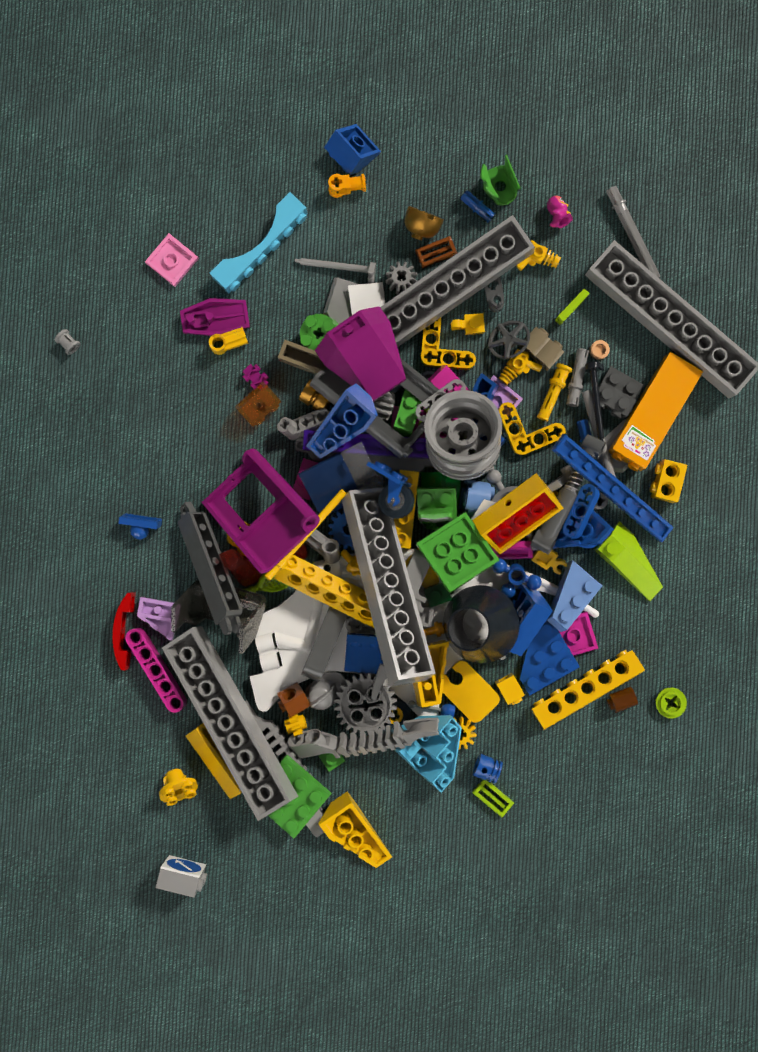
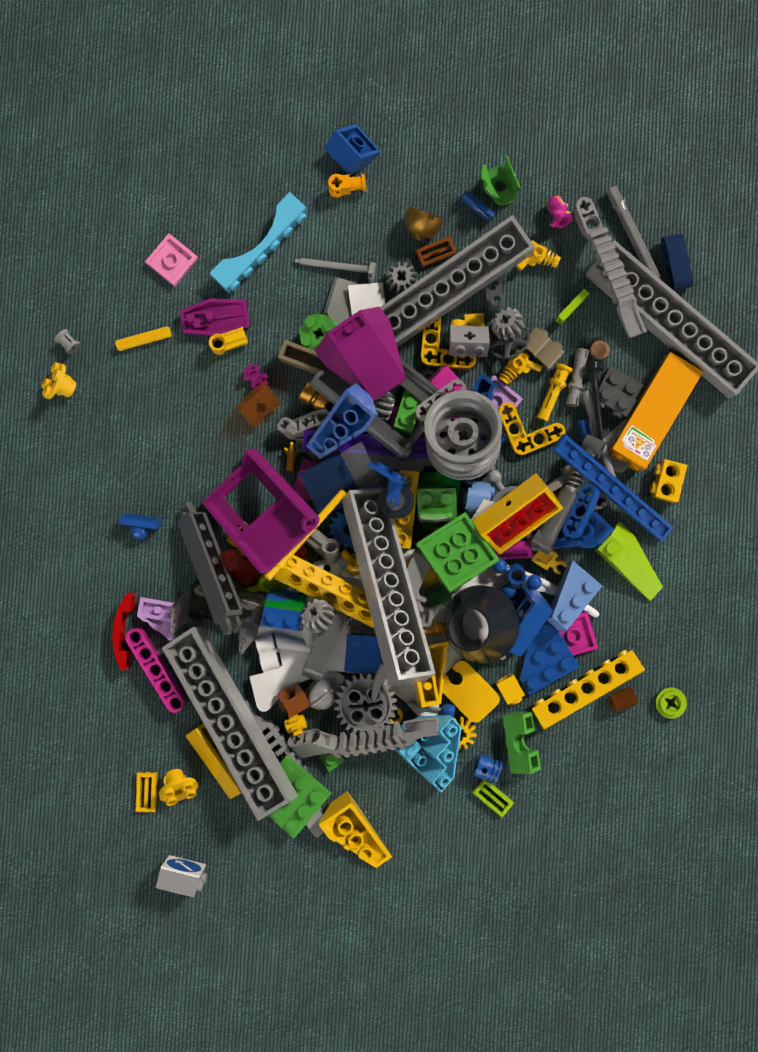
(58, 382): none -> yellow plate
(143, 338): none -> yellow axle
(147, 775): none -> yellow tile
(284, 609): none -> blue slope
(291, 455): none -> yellow bar
(317, 616): none -> light grey gear
(468, 341): none -> light grey brick
(507, 324): none -> light grey gear
(521, 758): none -> bright green arch
(609, 259): none -> light grey piece
(677, 262): none -> dark blue beam

